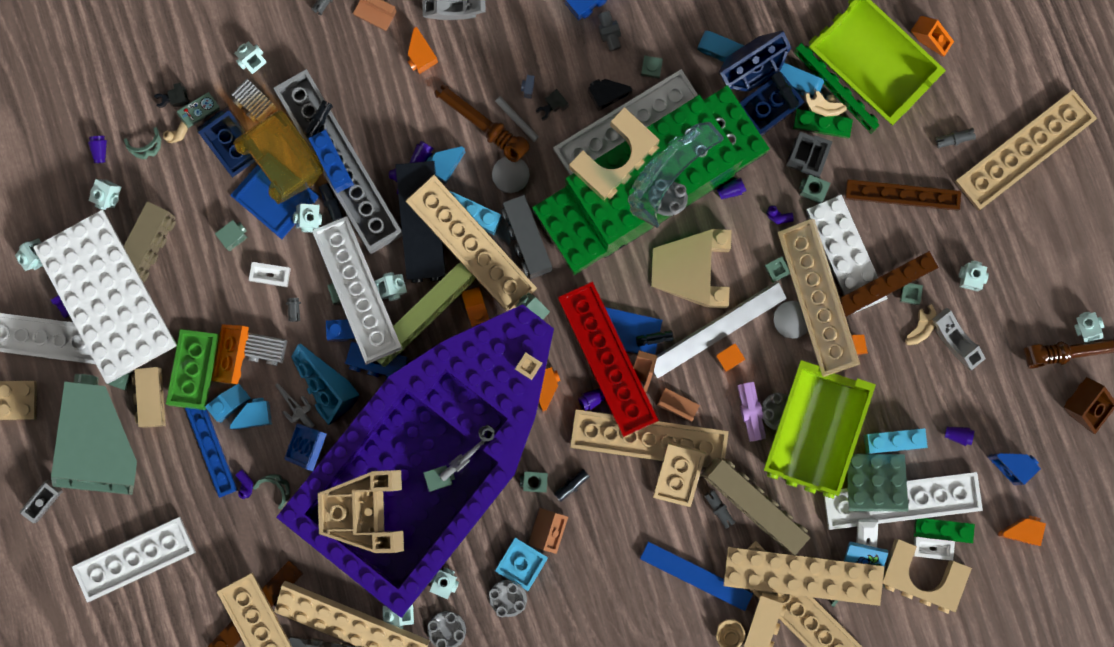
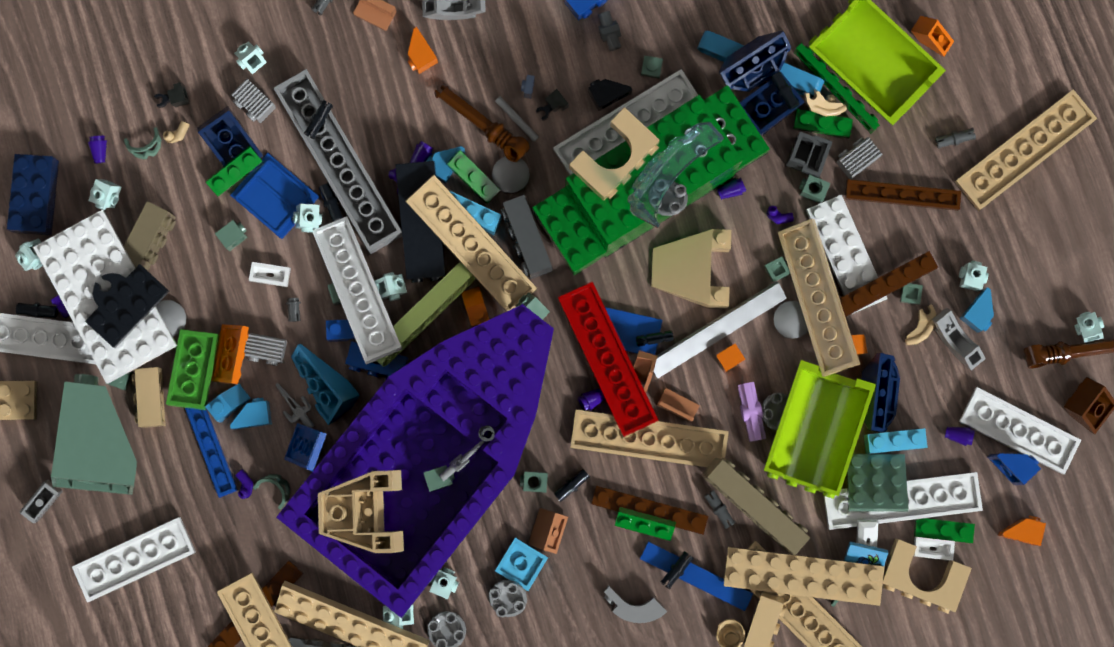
(33, 194): none -> dark blue brick
(36, 310): none -> black pin
(124, 304): none -> black plate
(173, 316): none -> light grey dish
(198, 110): sand green tile -> none
(233, 171): none -> green plate
(281, 156): clear yellow windscreen -> none
(331, 161): blue arch -> none
(472, 176): none -> green plate
(528, 366): tan plate -> none
(548, 388): orange slope -> none
(634, 613): none -> light grey arch
(645, 523): none -> green plate
(677, 570): none -> black pin
(679, 474): tan plate -> none
(684, 519): none -> reddish brown plate
(858, 158): none -> light grey brick
(884, 400): none -> dark blue wedge
(980, 312): none -> dark azure slope
(1020, 430): none -> white plate

